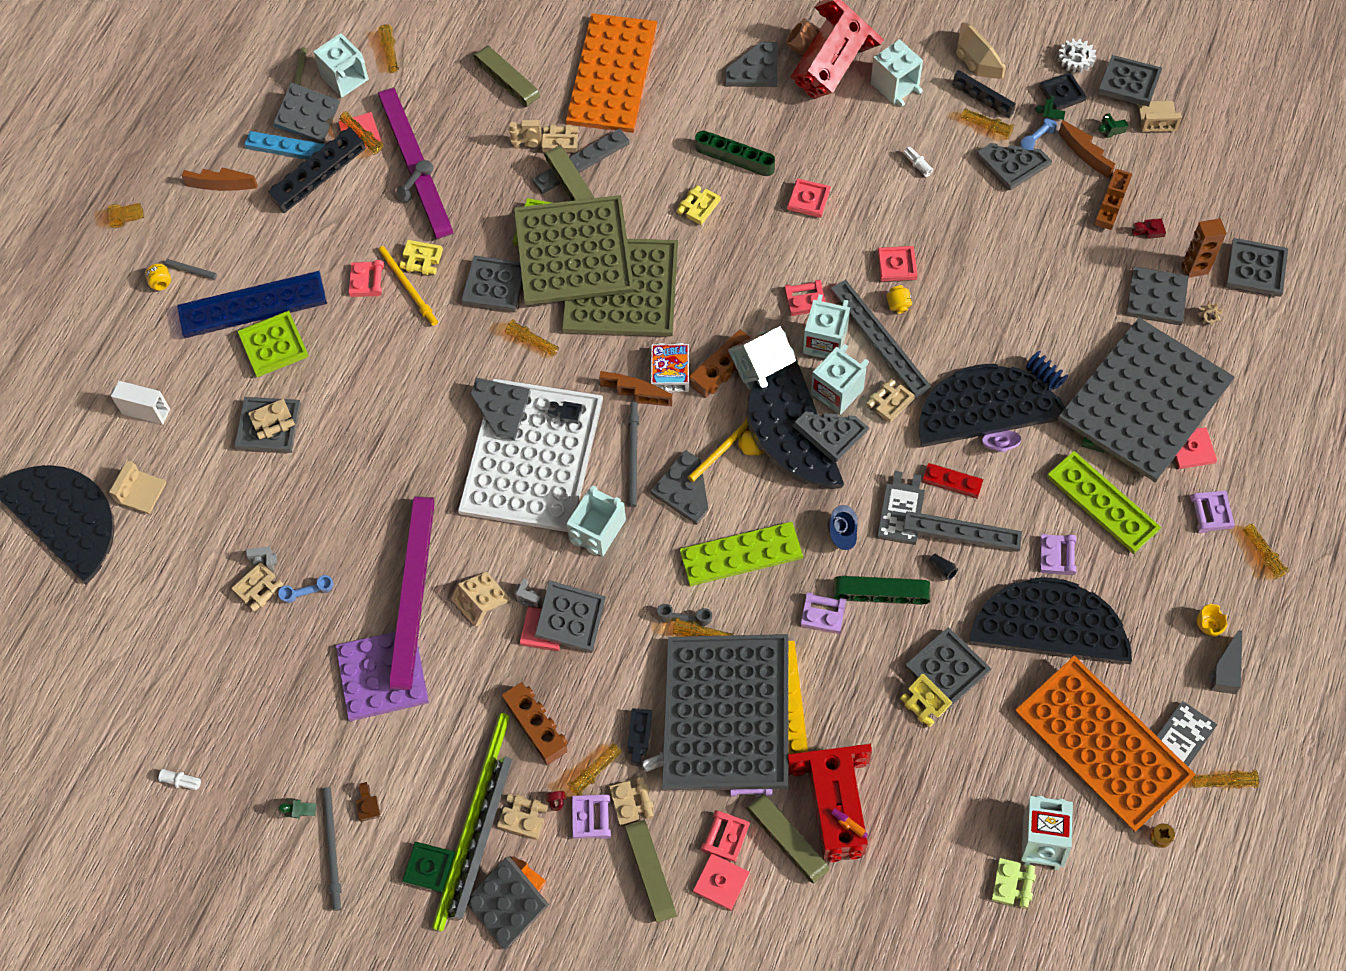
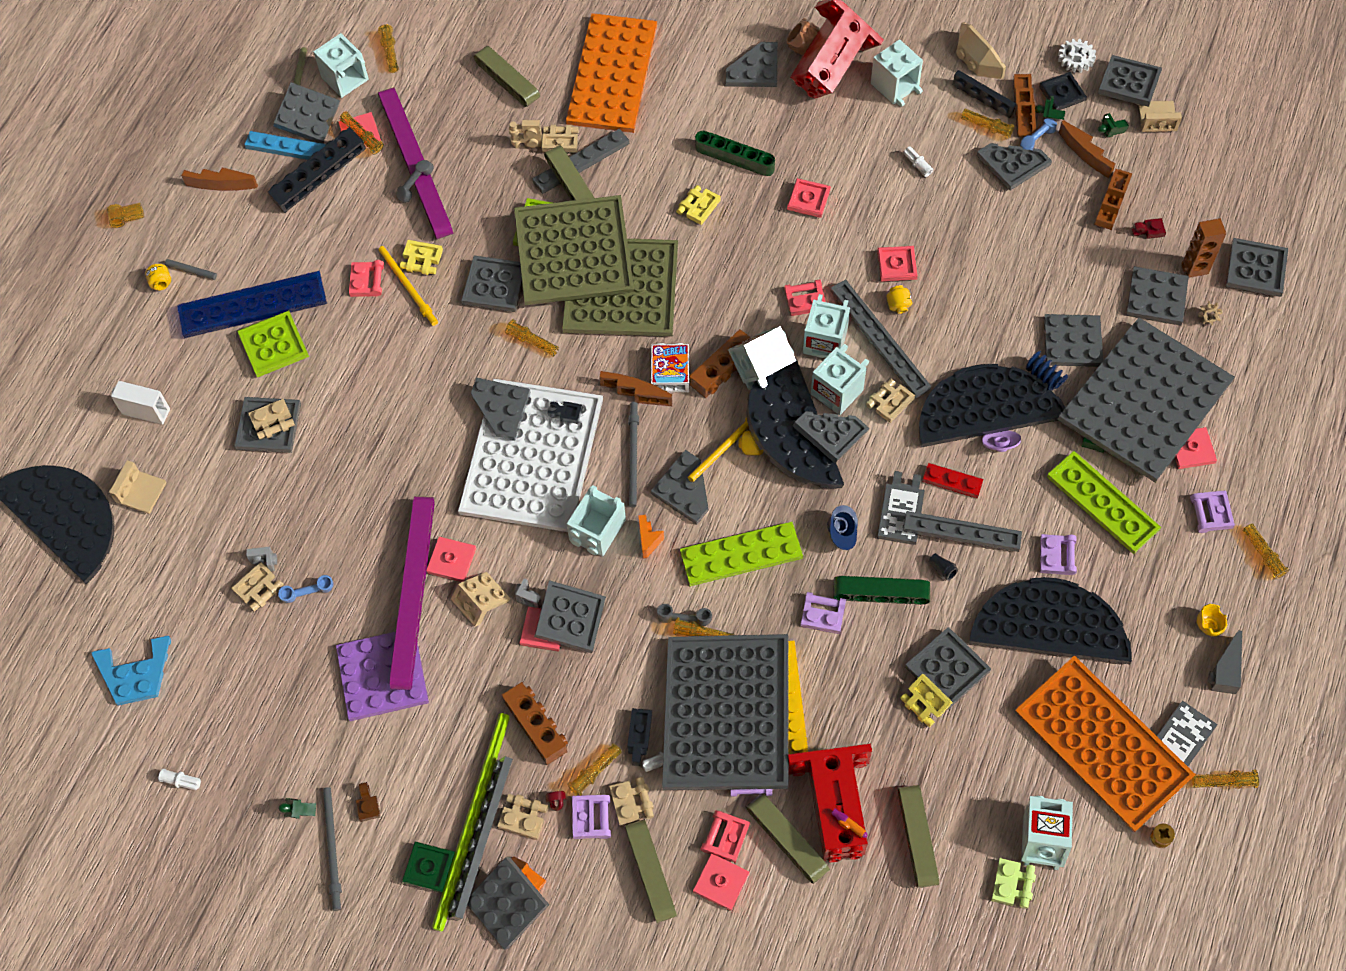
(134, 680): none -> dark azure wing
(451, 559): none -> coral plate
(649, 539): none -> orange slope
(918, 836): none -> olive beam
(1024, 105): none -> dark orange slope
(1073, 340): none -> dark grey plate

